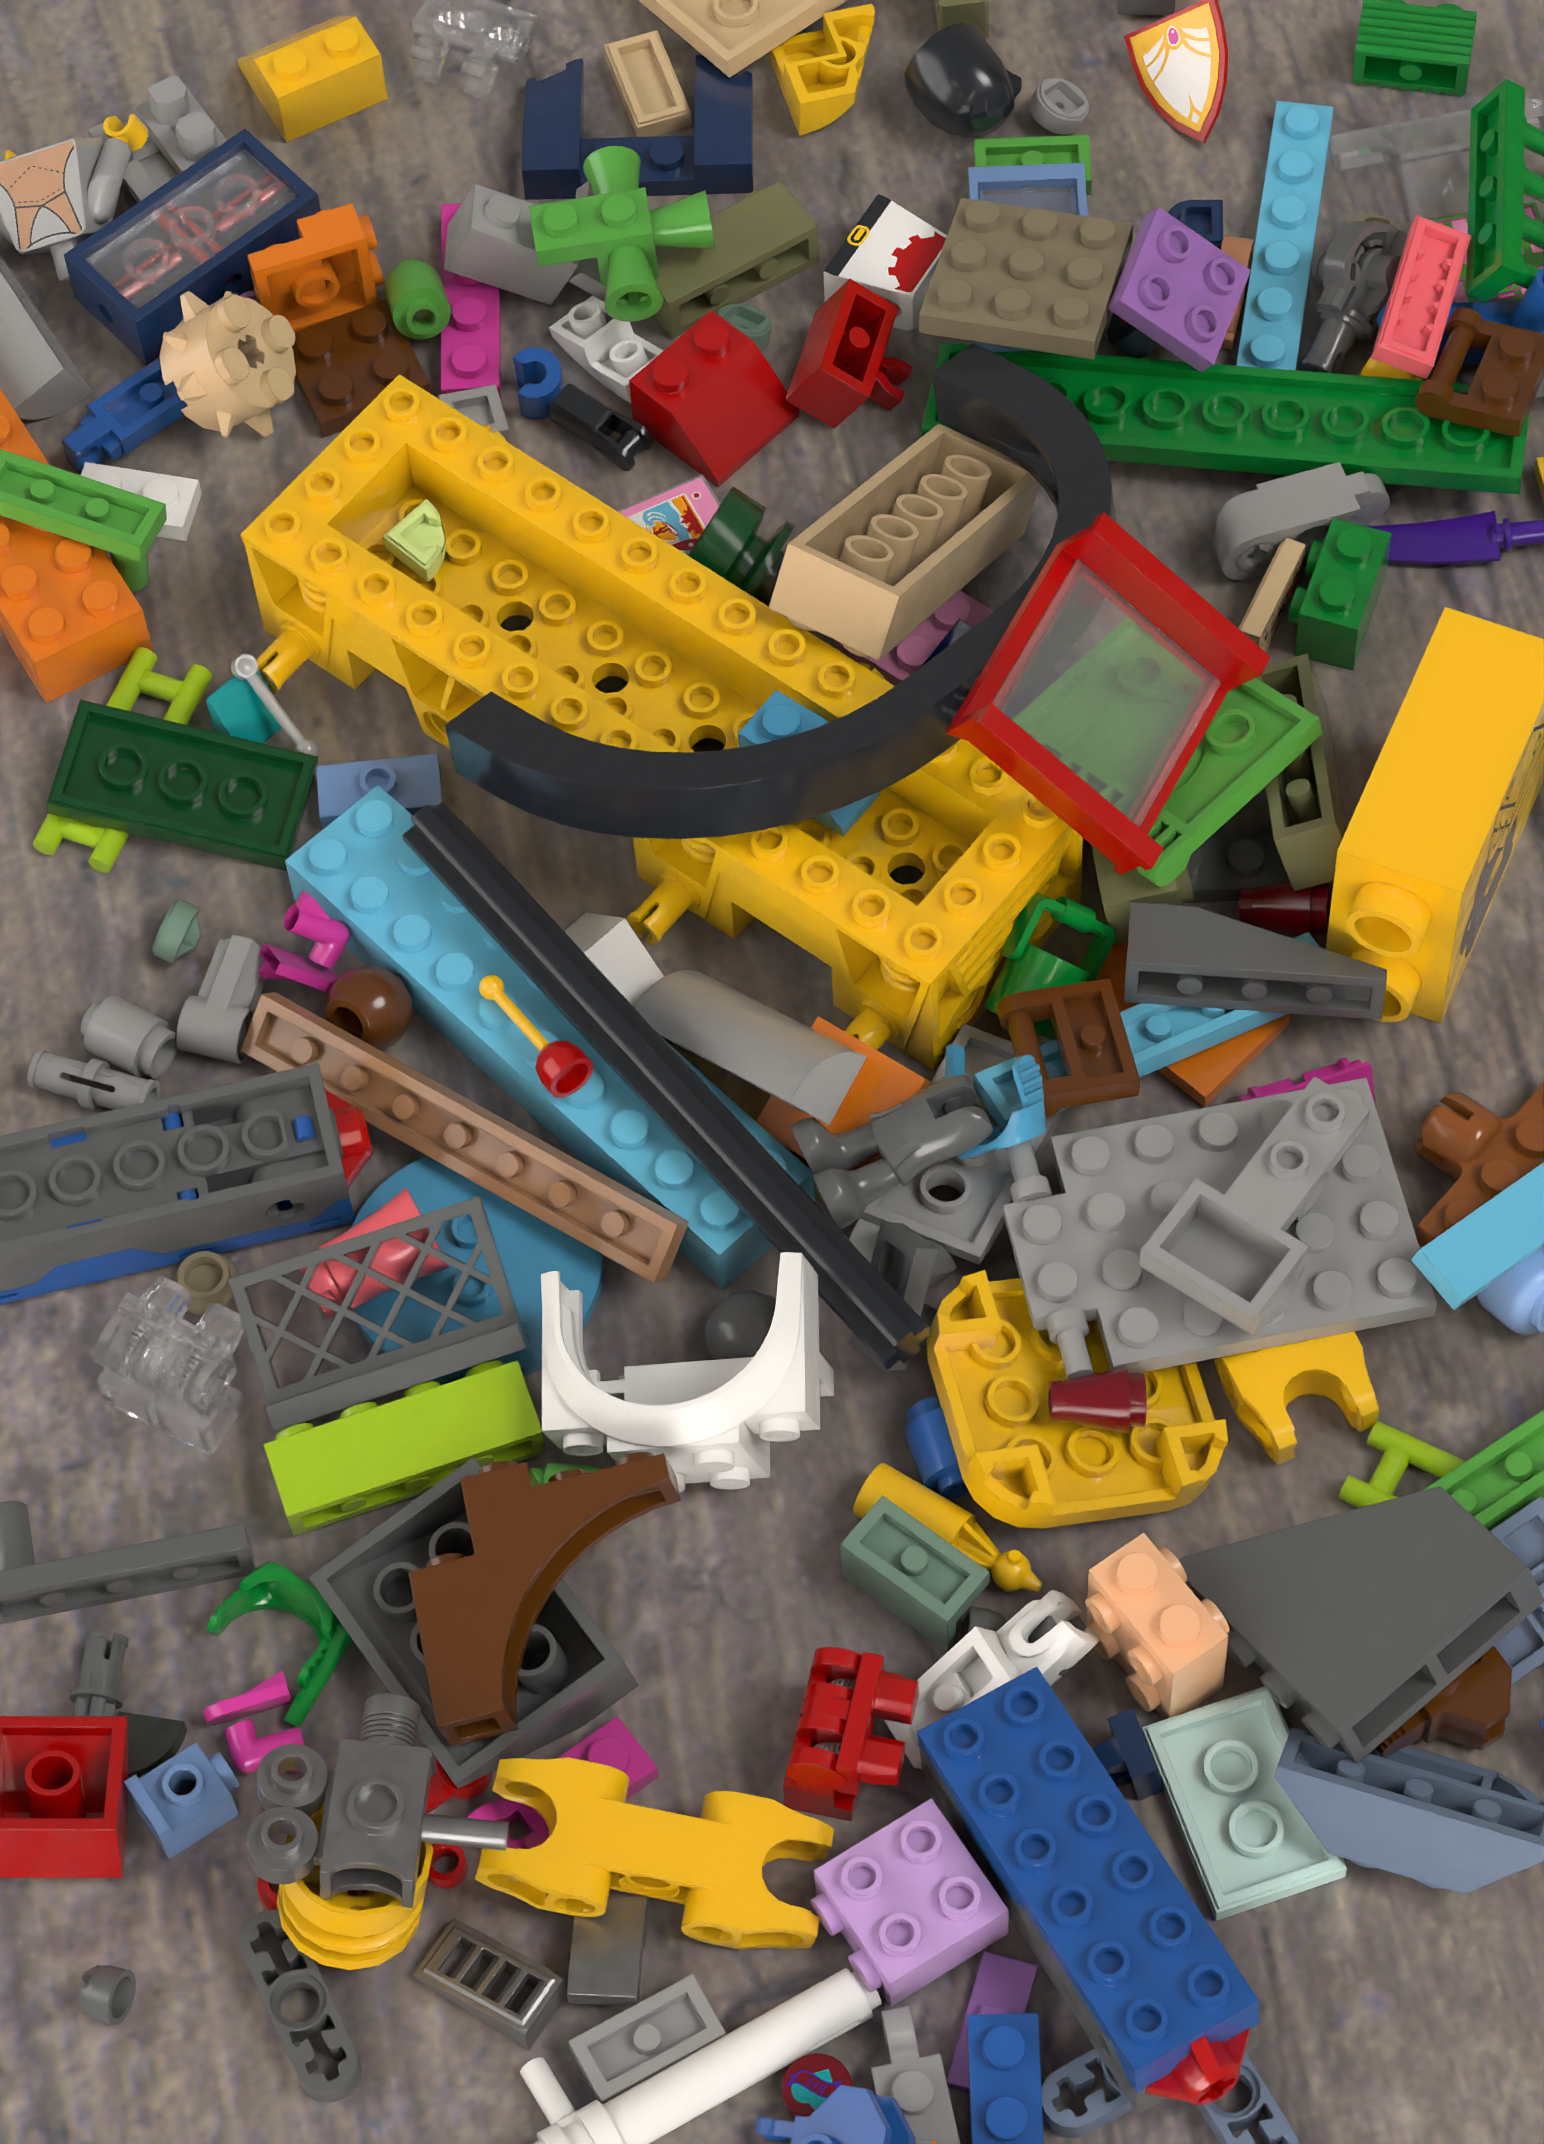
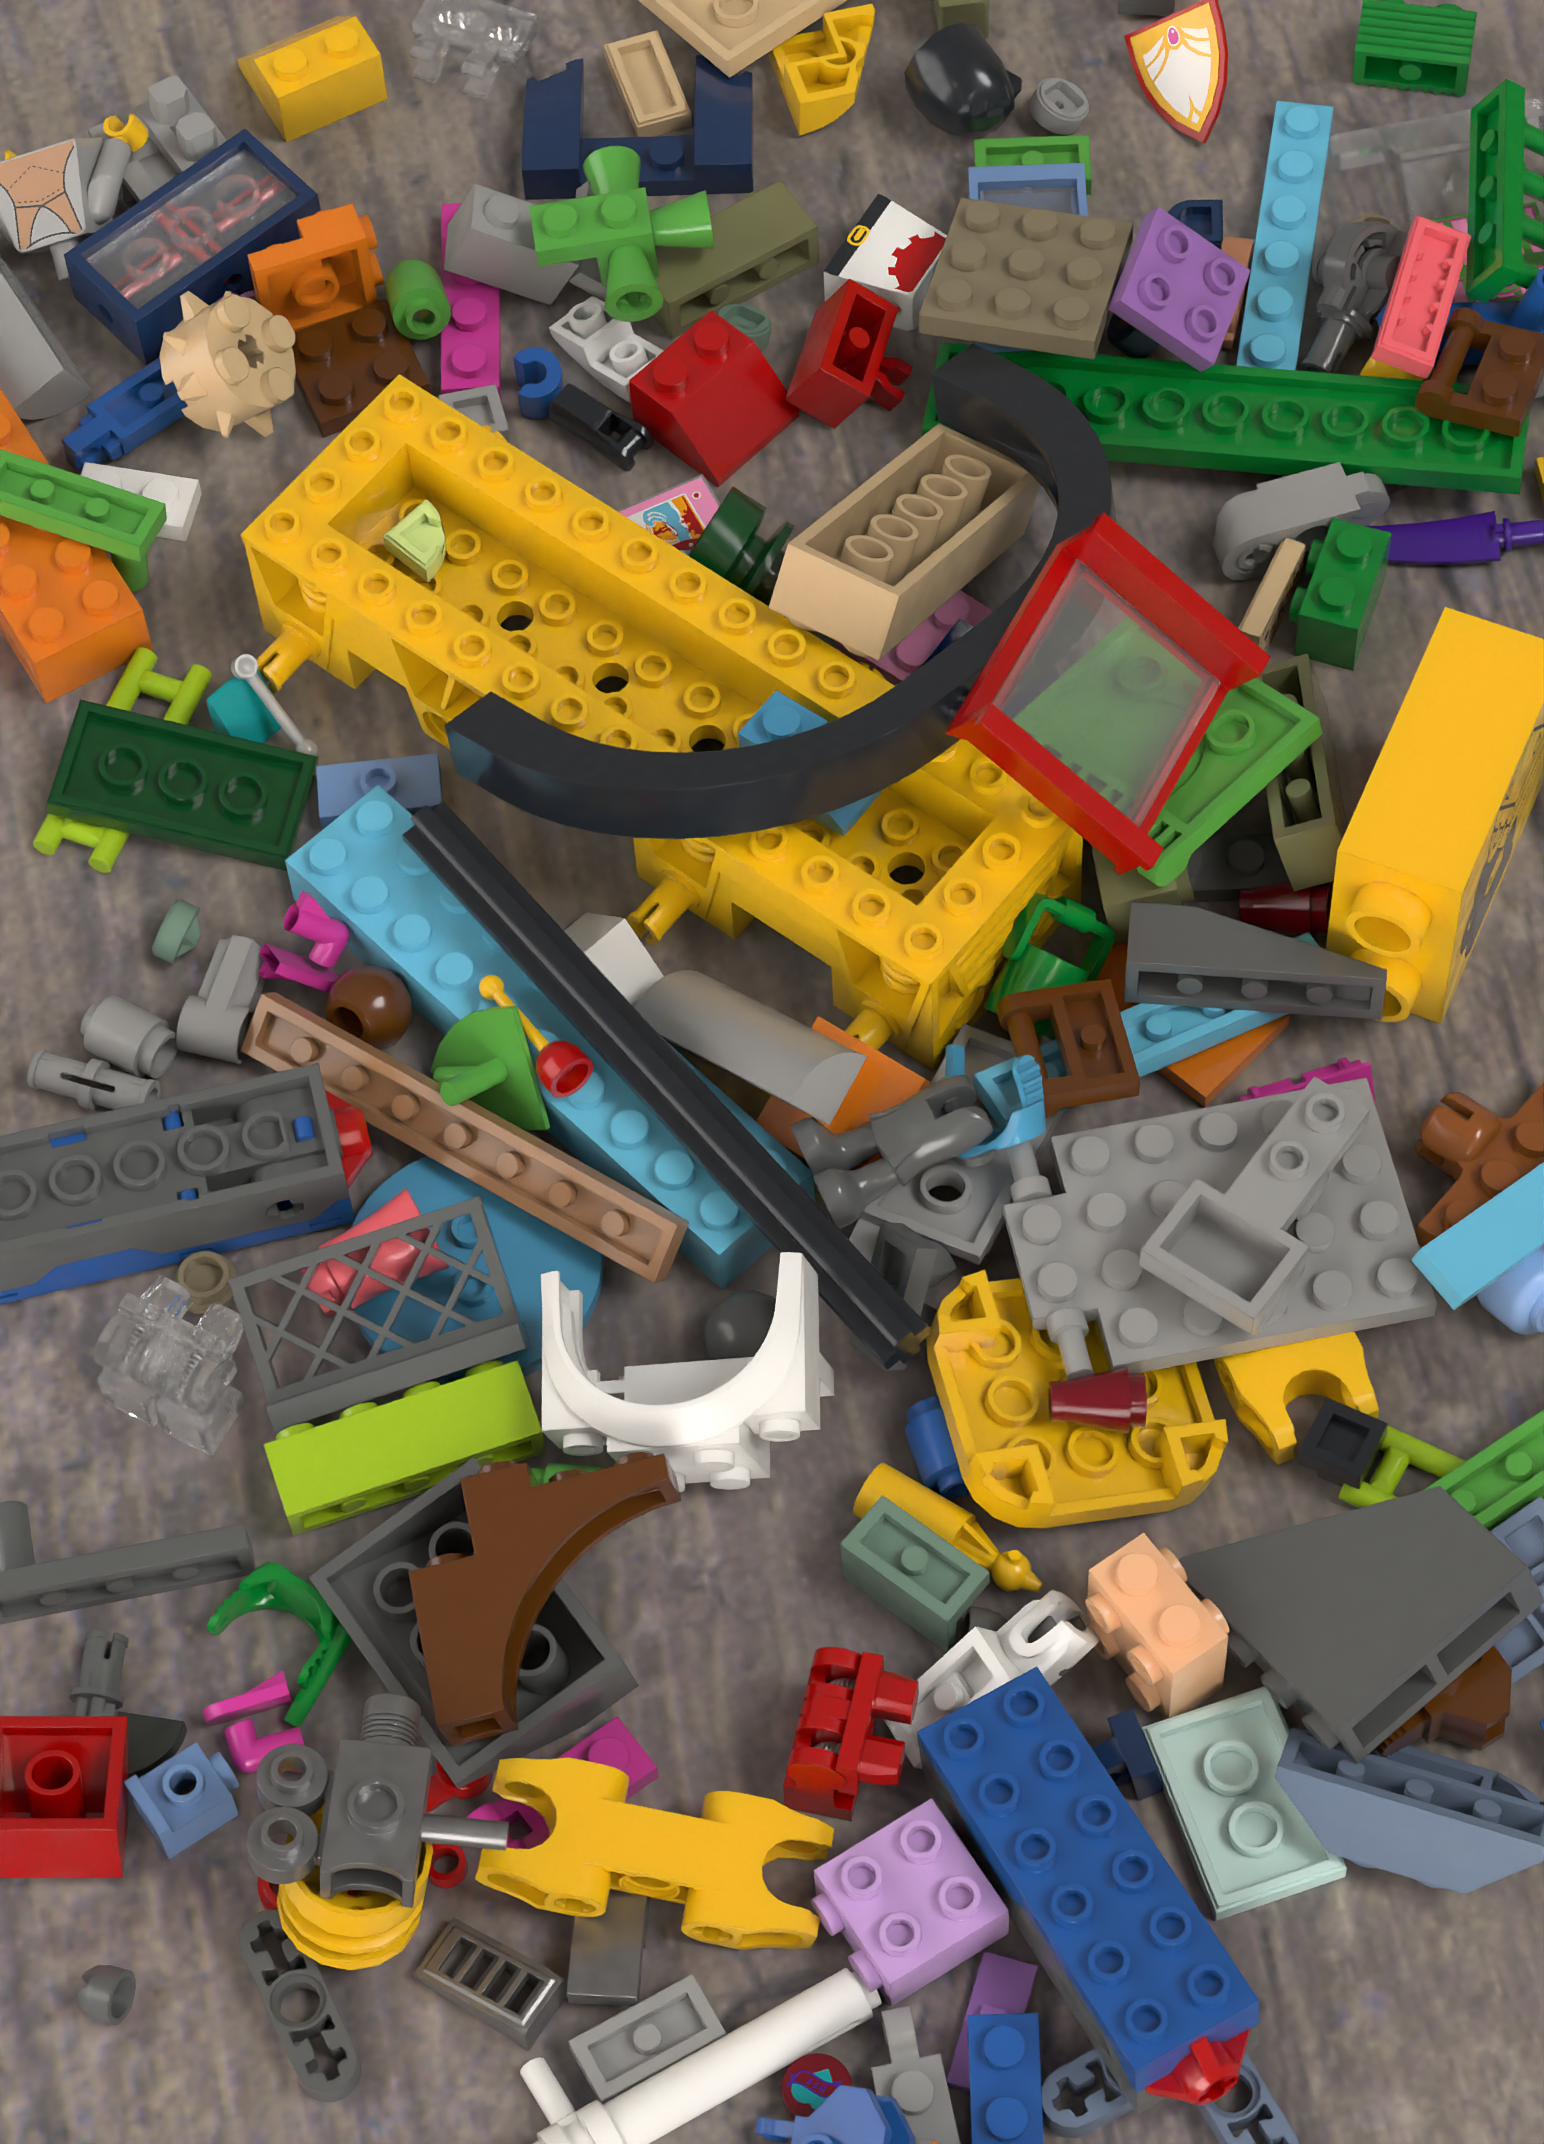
(492, 1066): none -> bright green shield
(1342, 1444): none -> black tile

